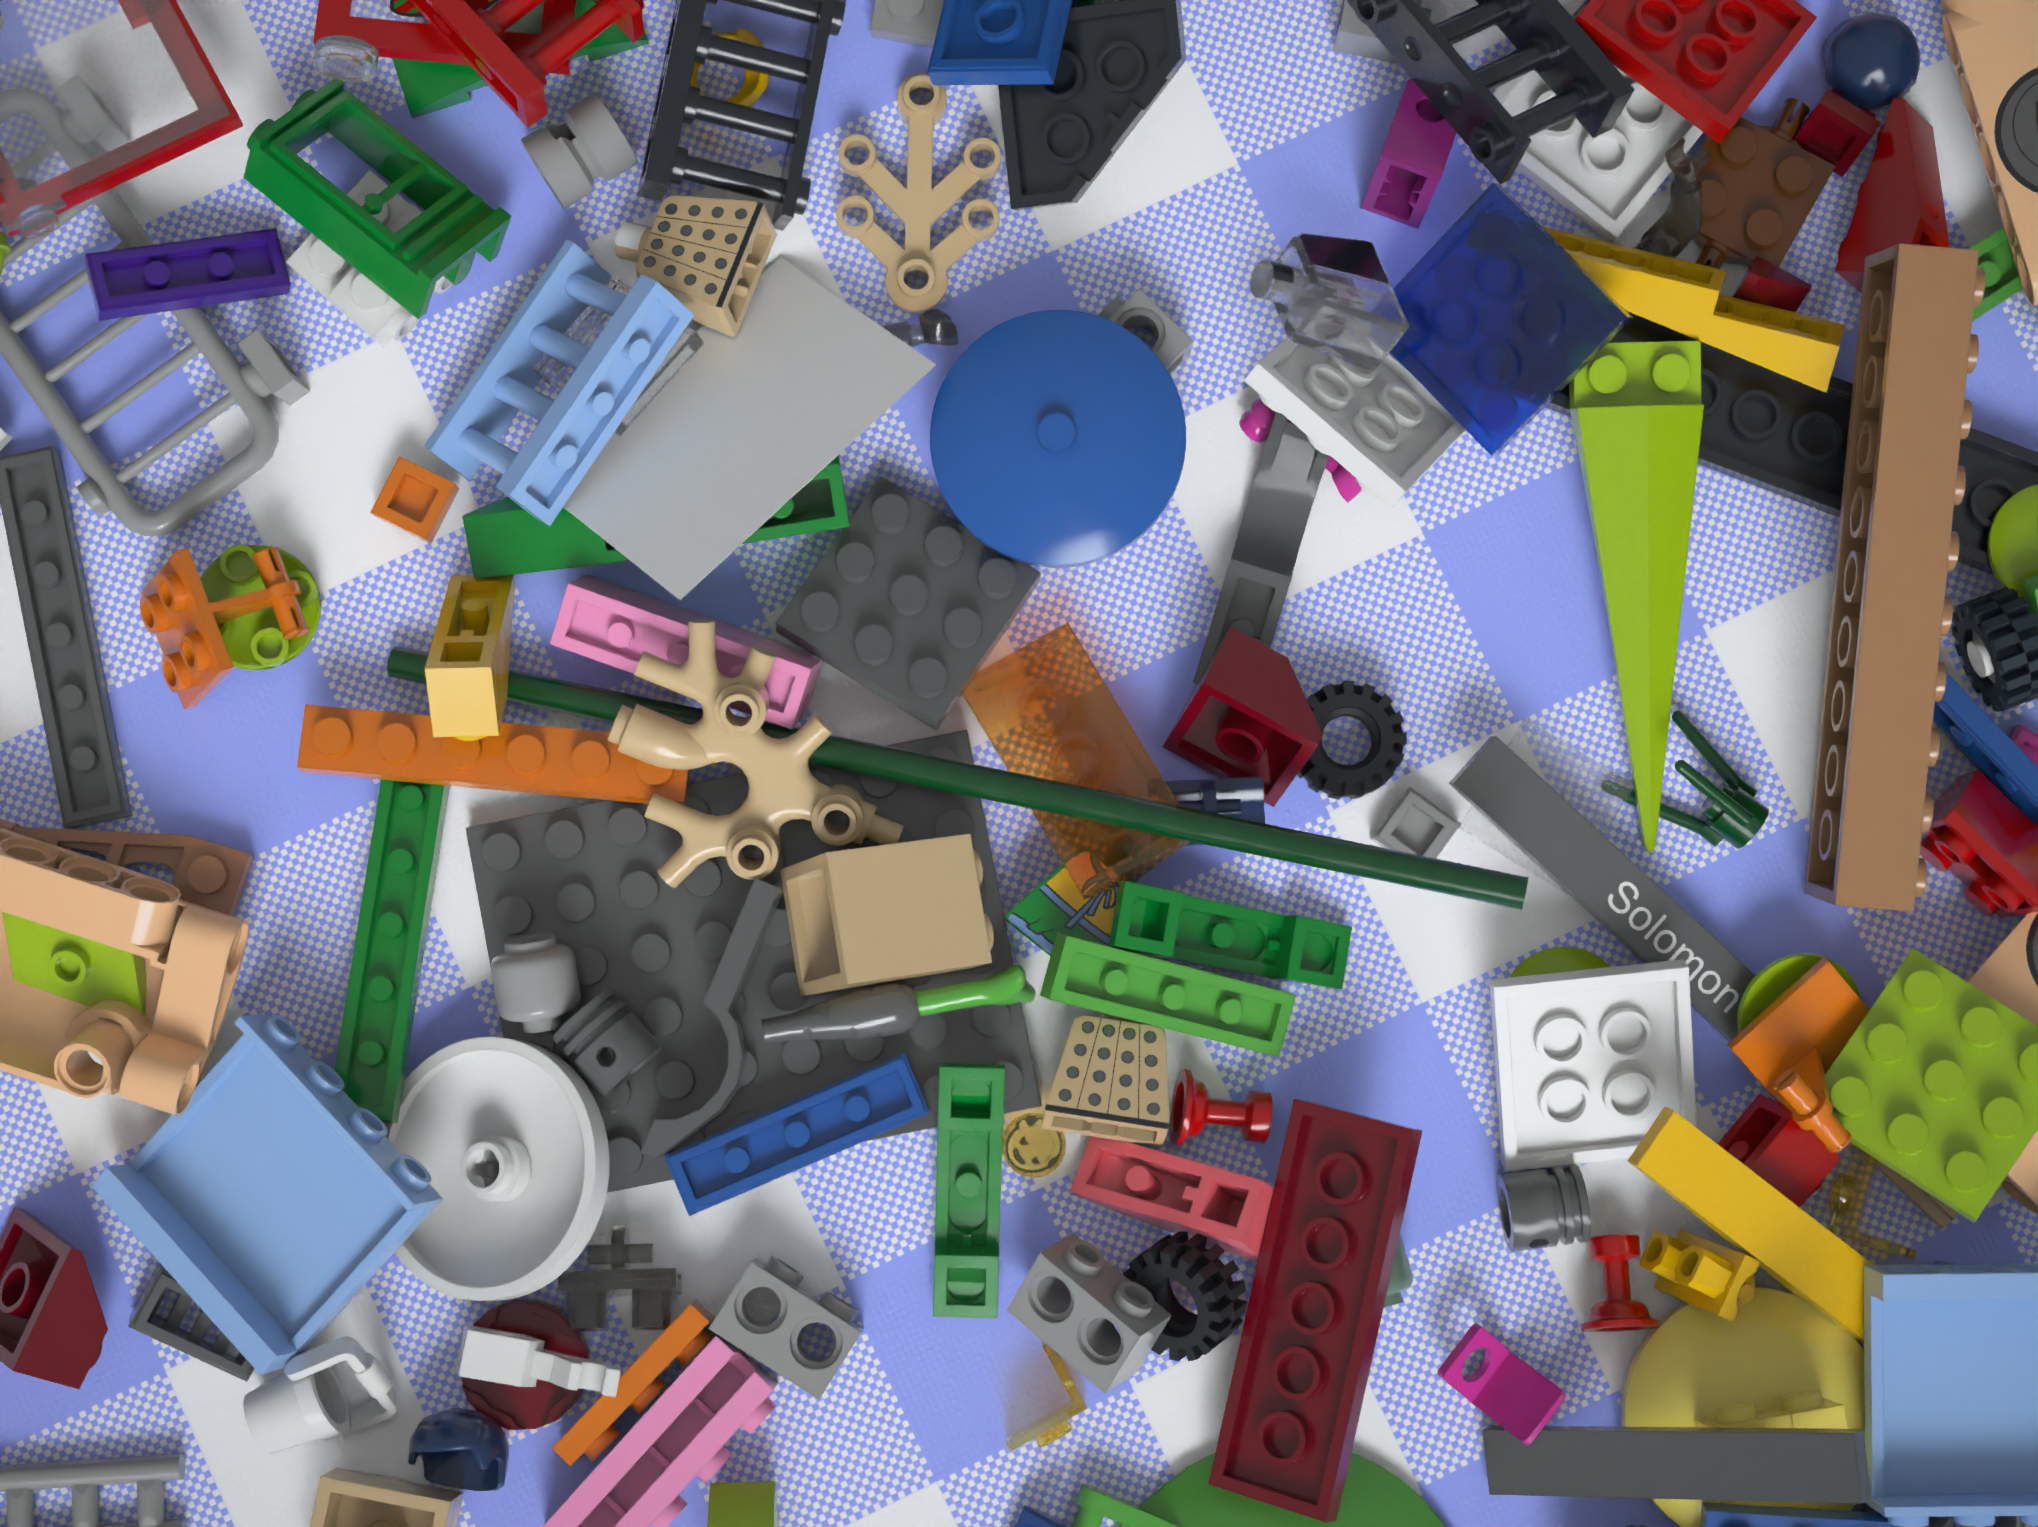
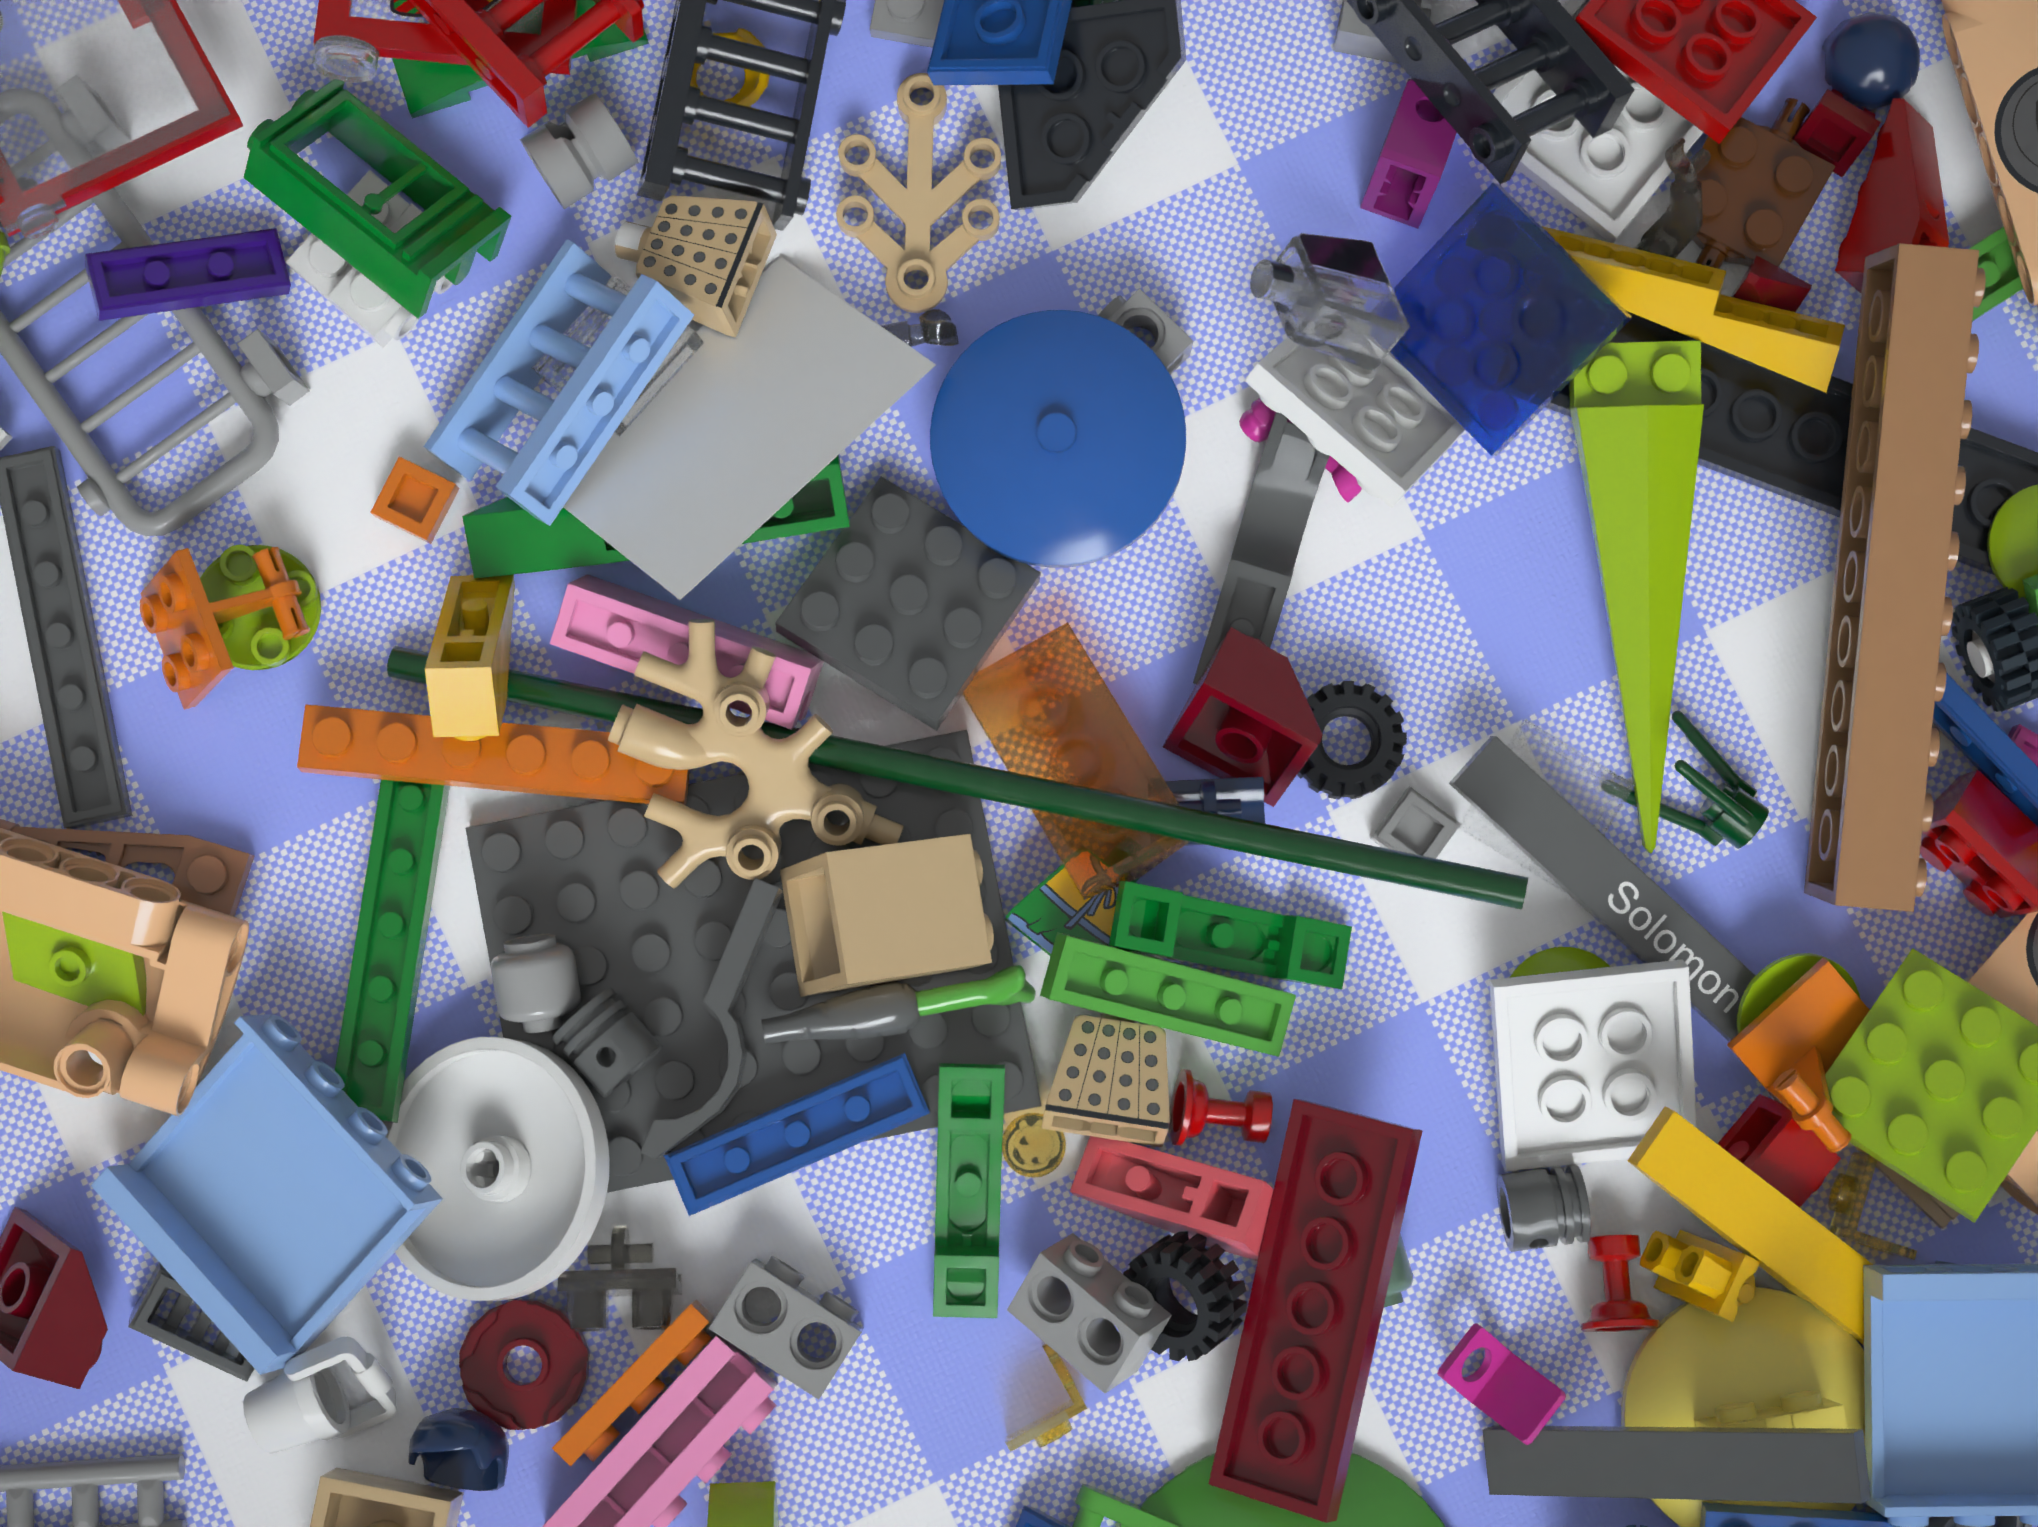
(521, 1360): white piece -> none

